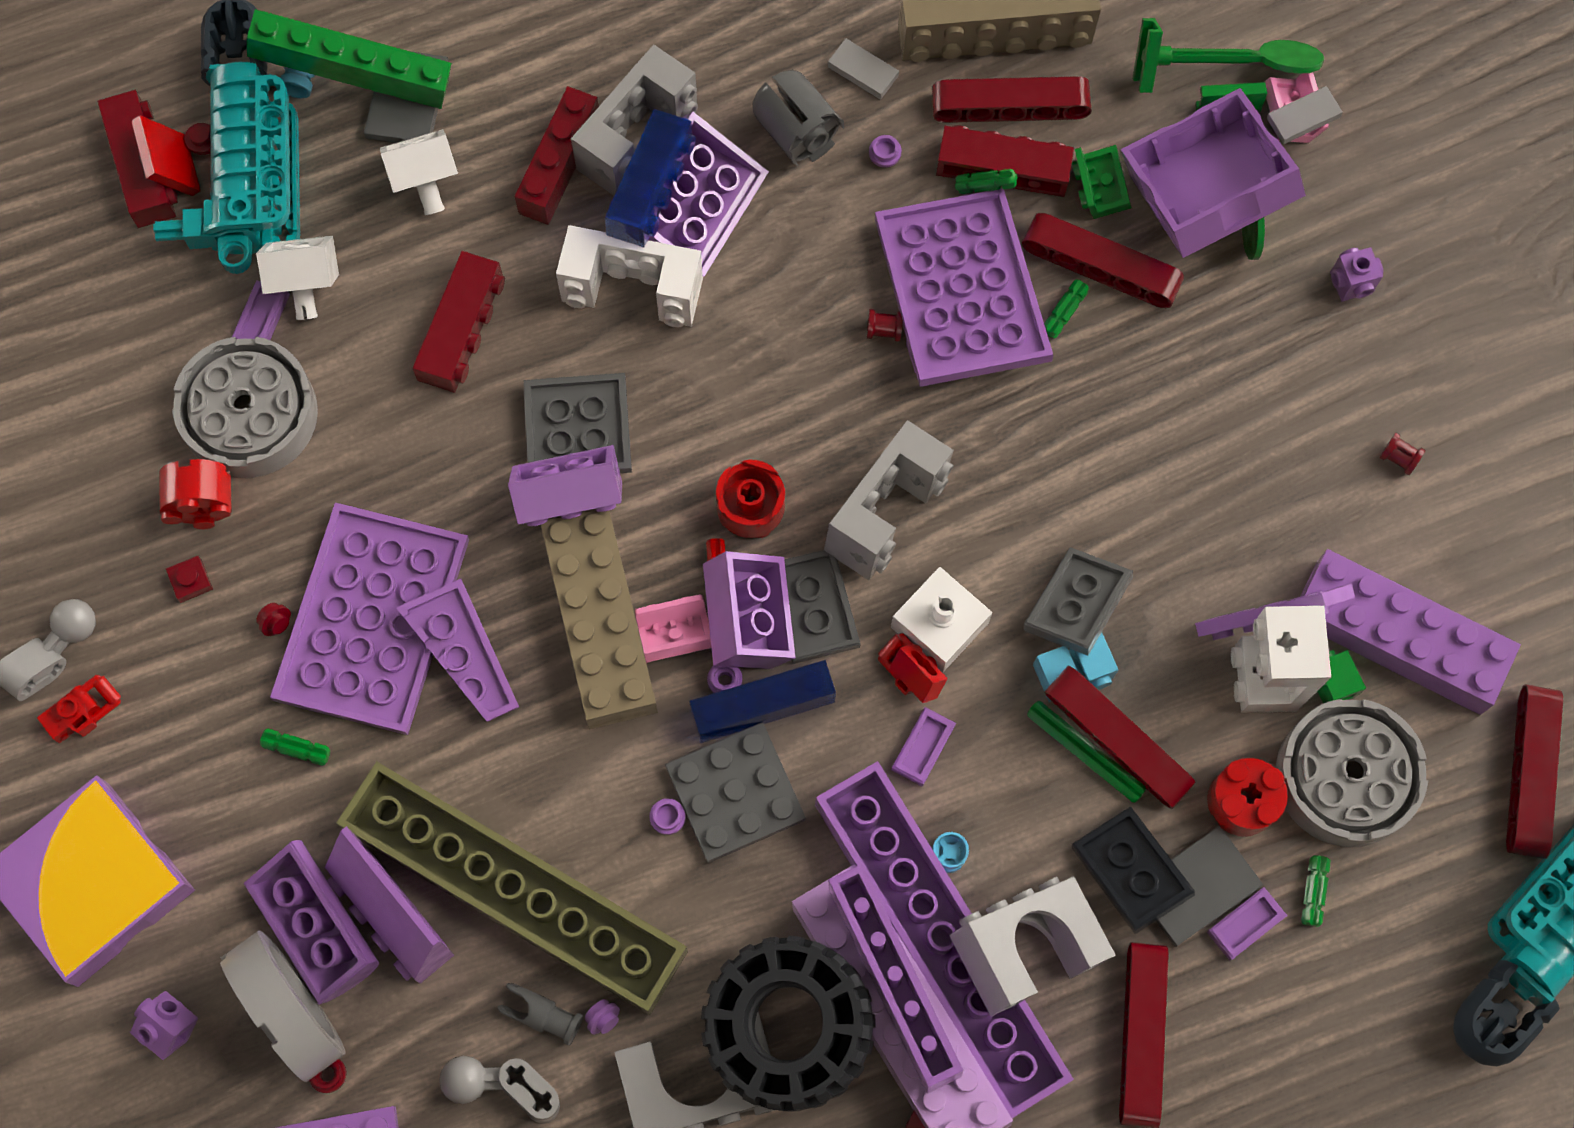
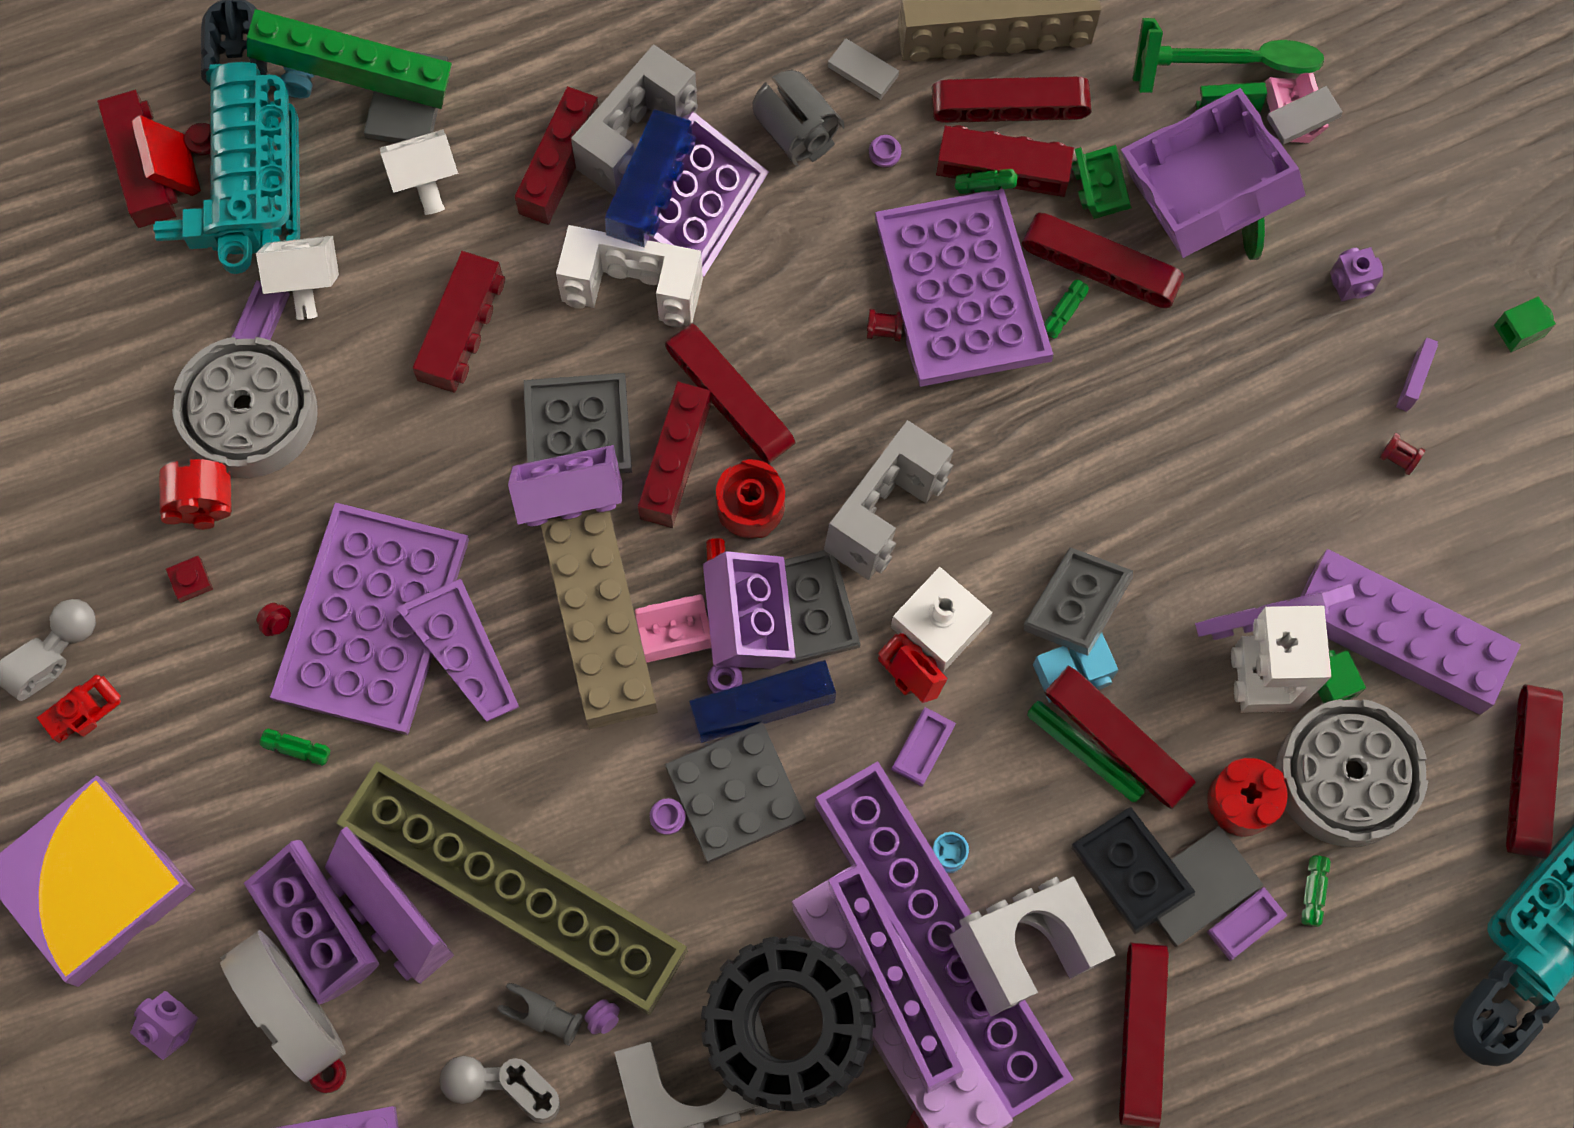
(674, 455): none -> dark red brick
(730, 393): none -> dark red beam
(1417, 374): none -> medium lavender tile
(1525, 324): none -> green brick

